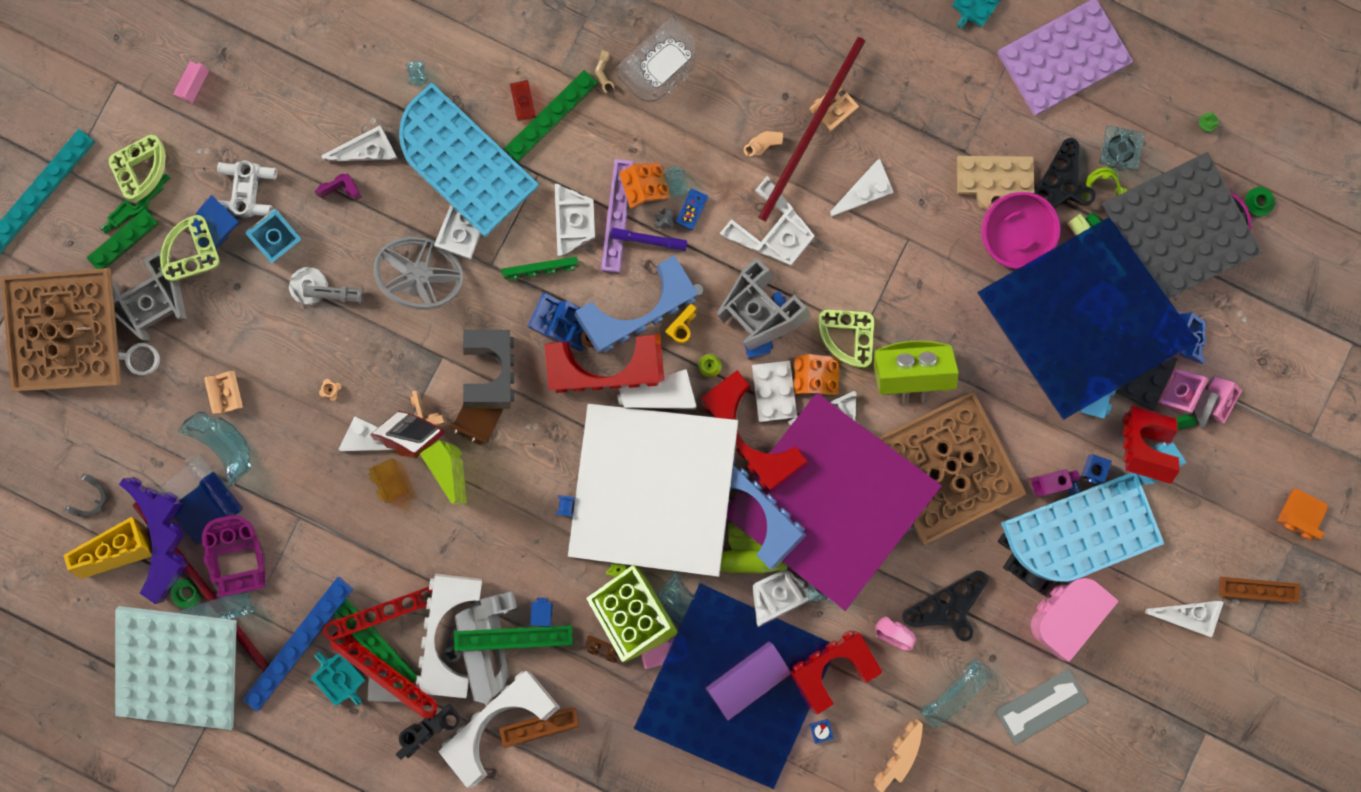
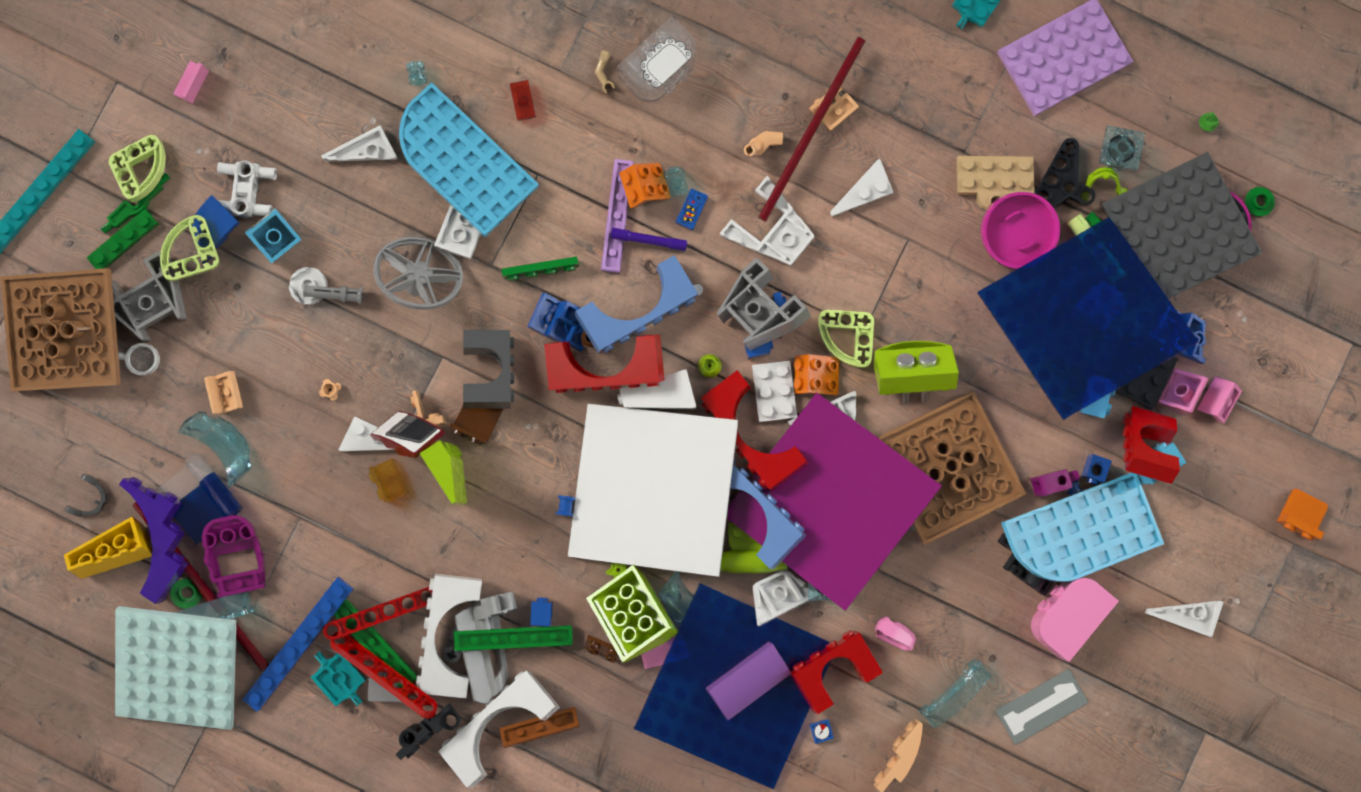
(340, 181): magenta bracket -> none
(551, 116): green plate -> none
(573, 220): white wing -> none
(664, 219): dark grey piece -> none
(679, 324): yellow plate -> none
(957, 601): black beam -> none
(1185, 421): green piece -> none
(1205, 407): flat silver slope -> none
(1259, 589): dark orange plate -> none

